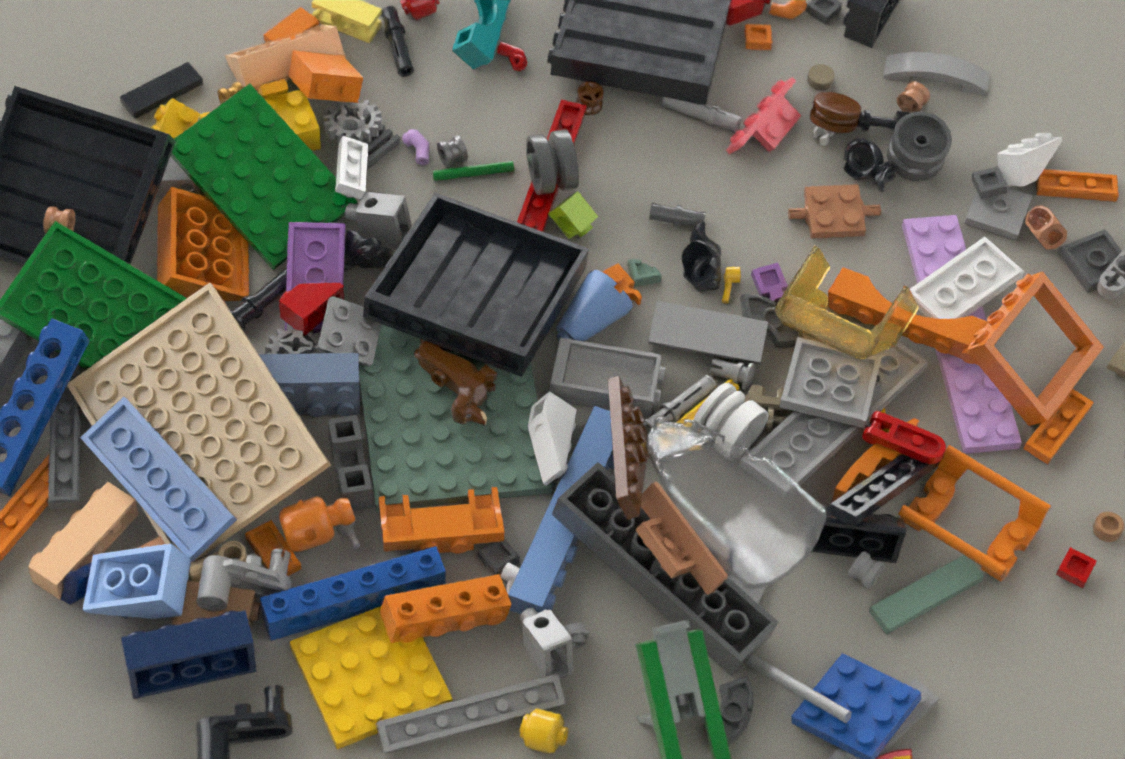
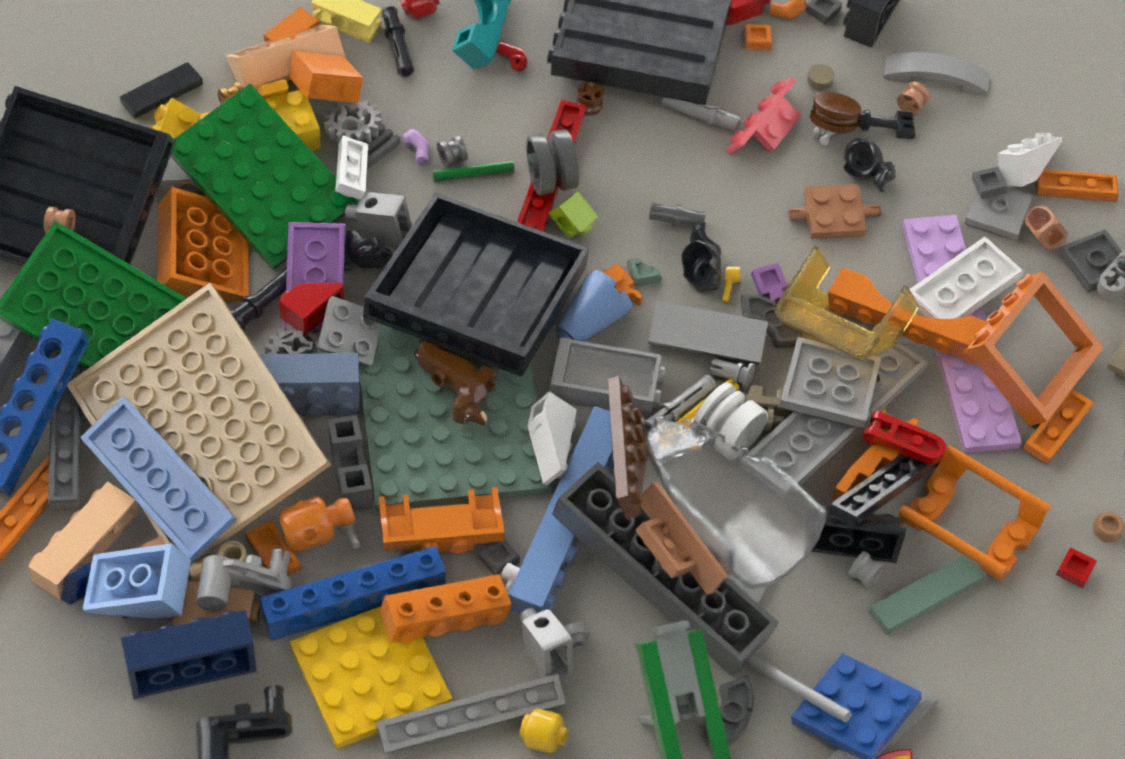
(919, 146): dark grey wheel -> none

